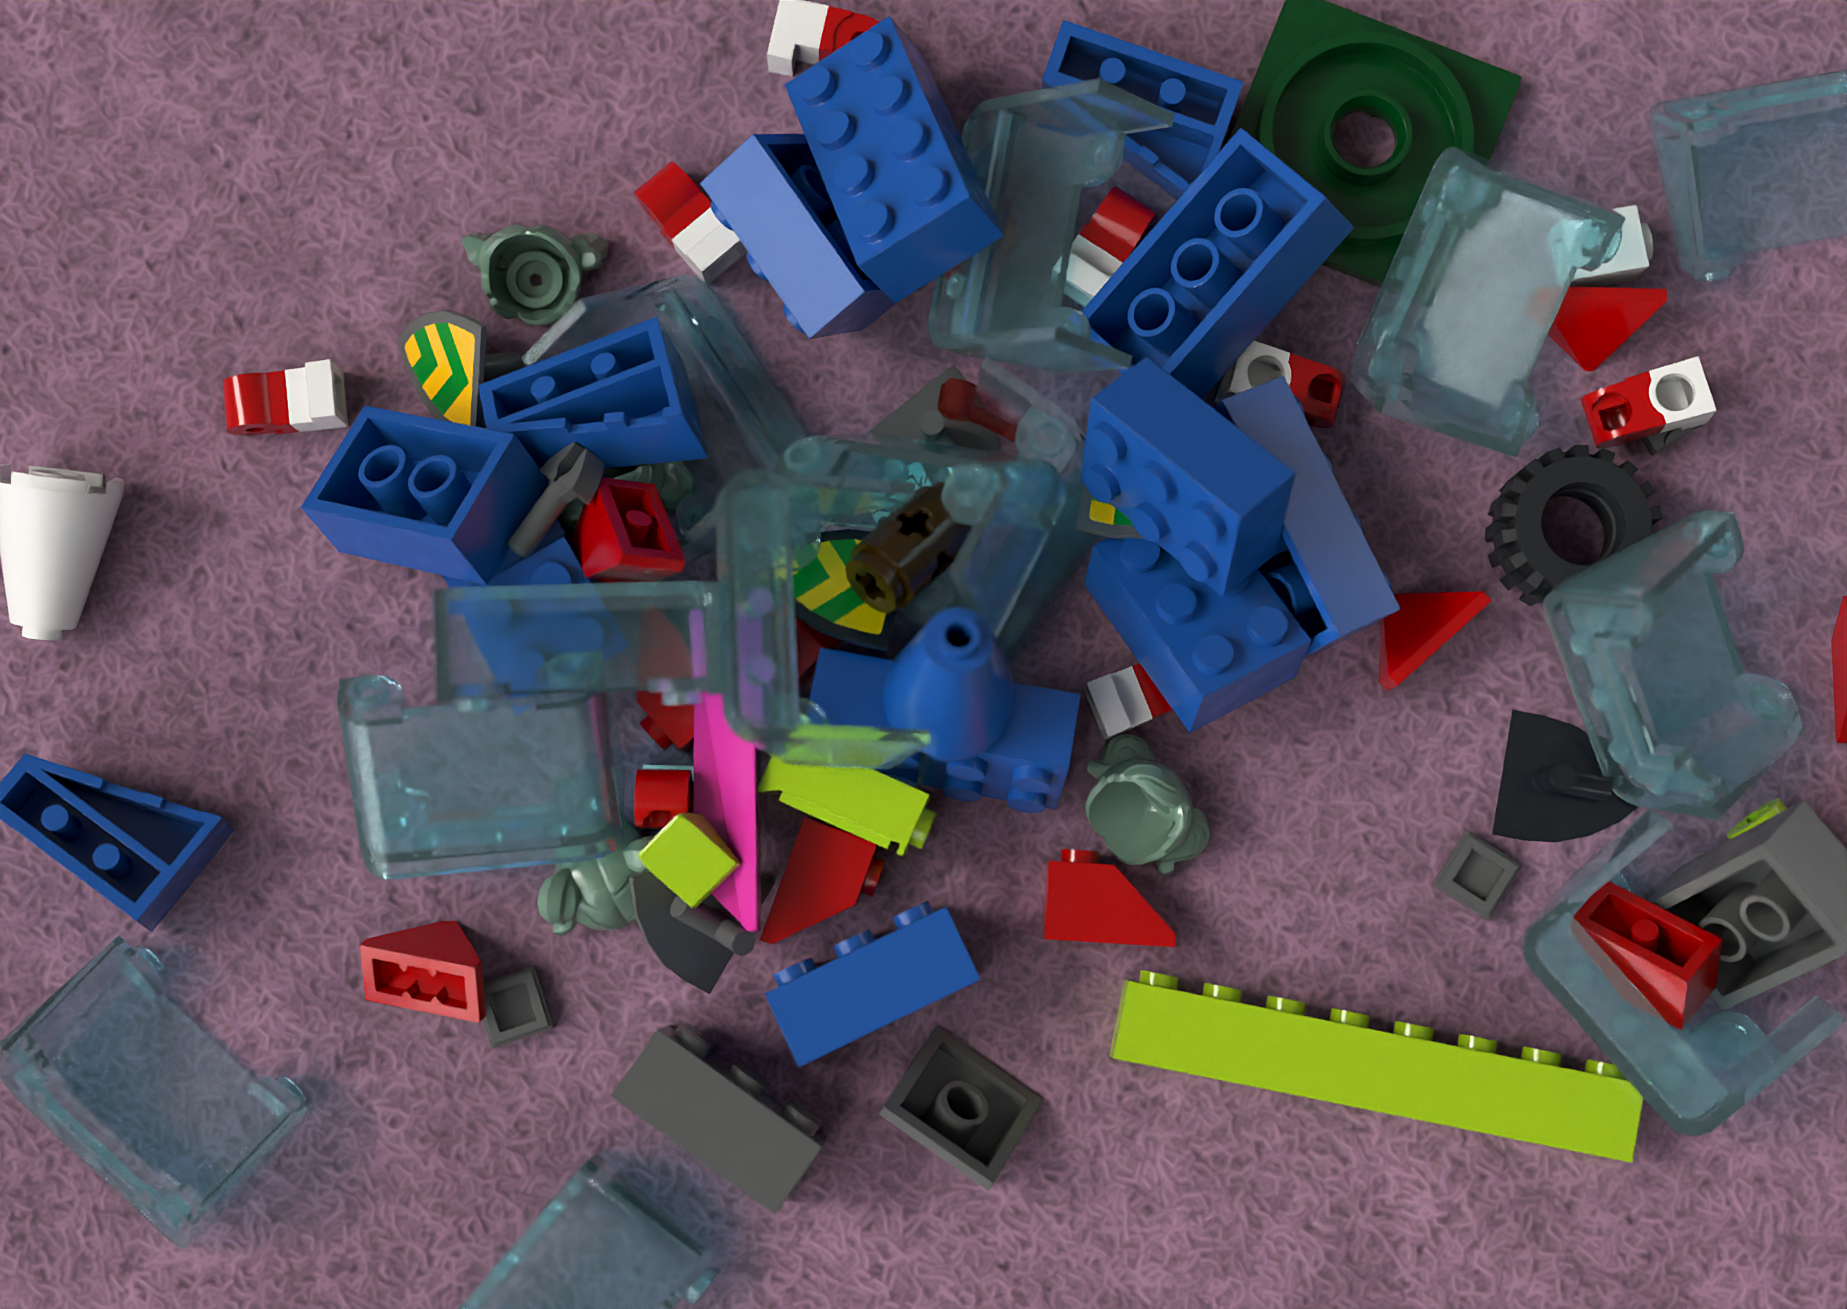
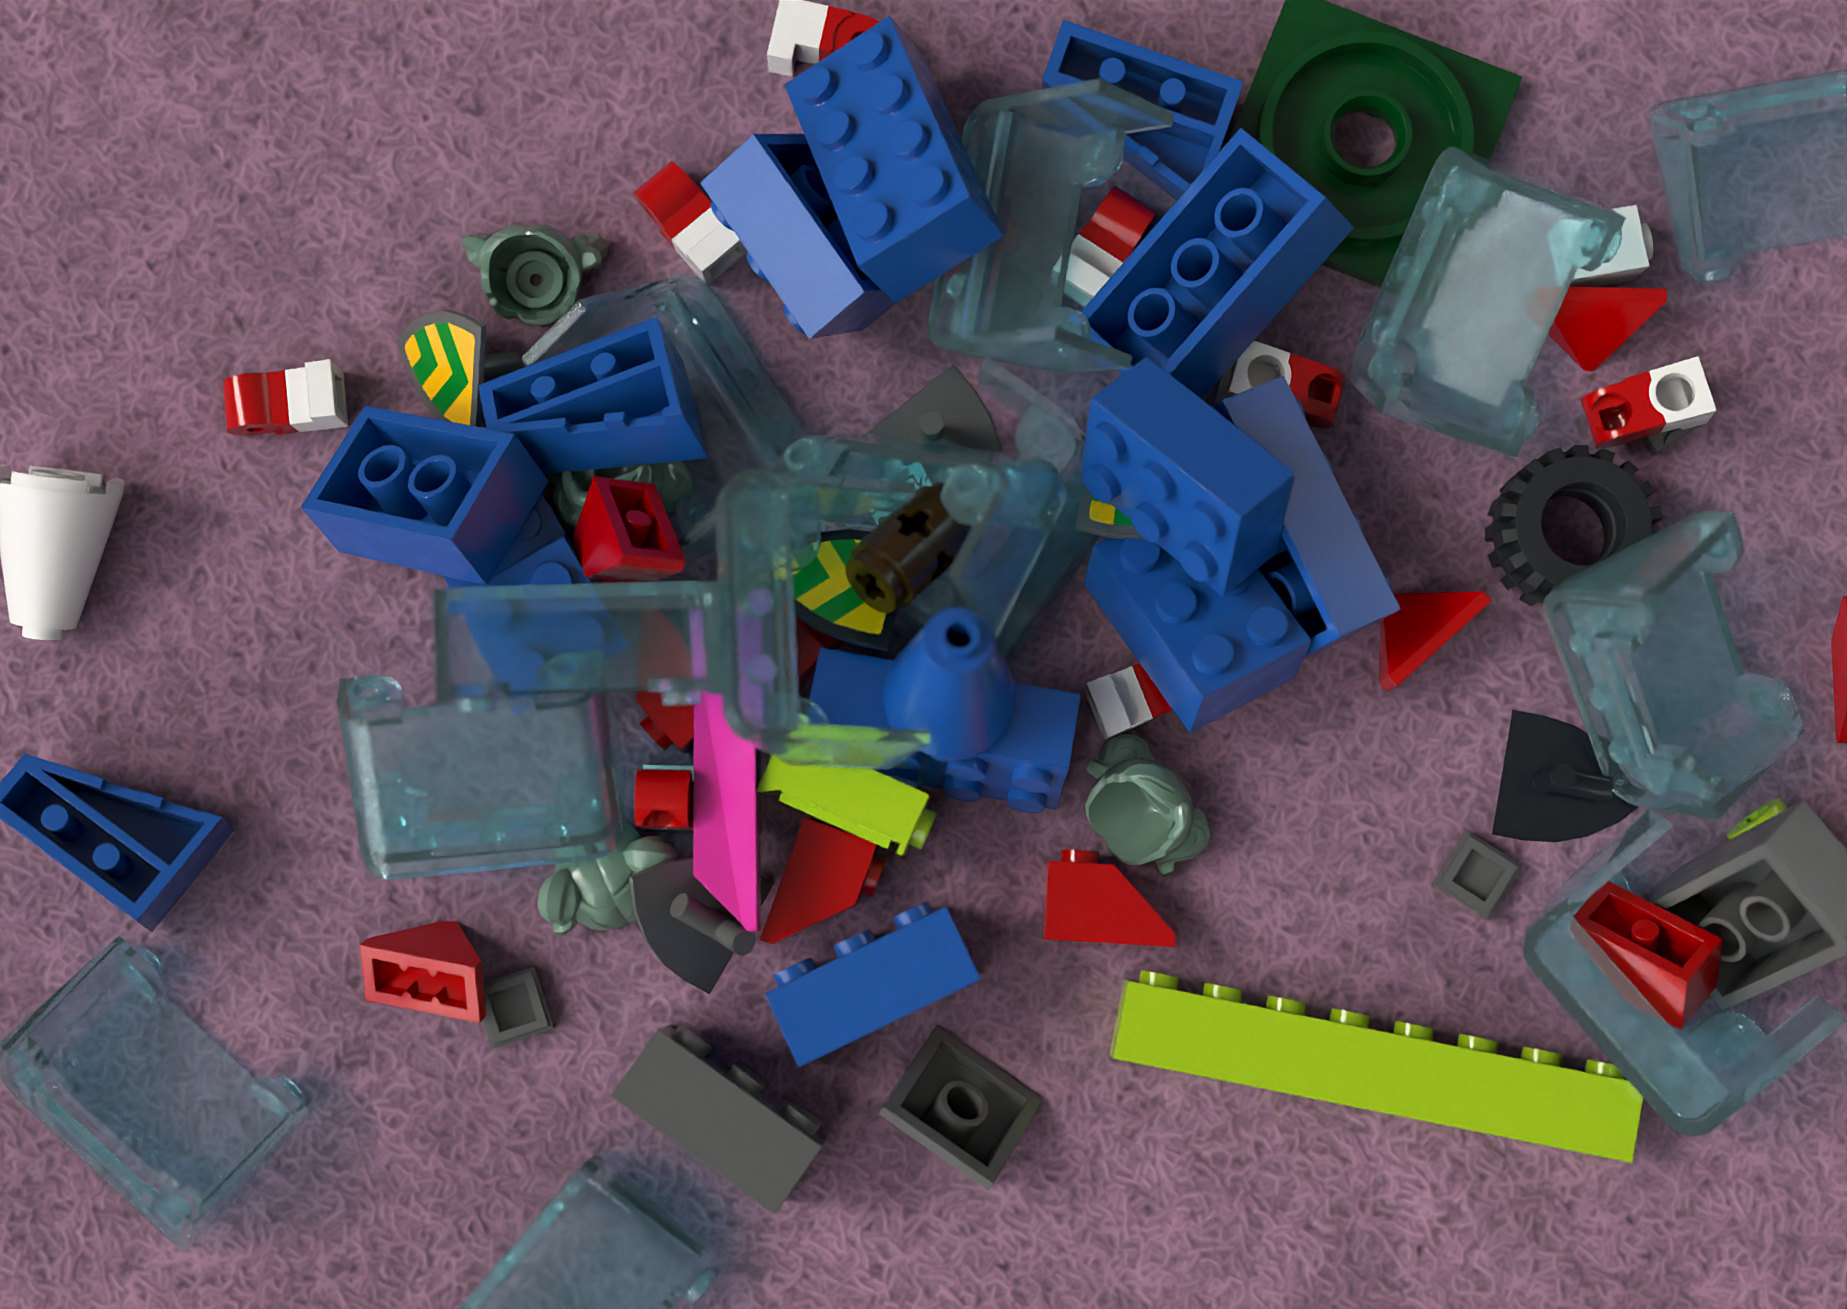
(572, 475): dark grey bar -> none
(689, 858): lime slope -> none
(957, 402): clear red hand -> none

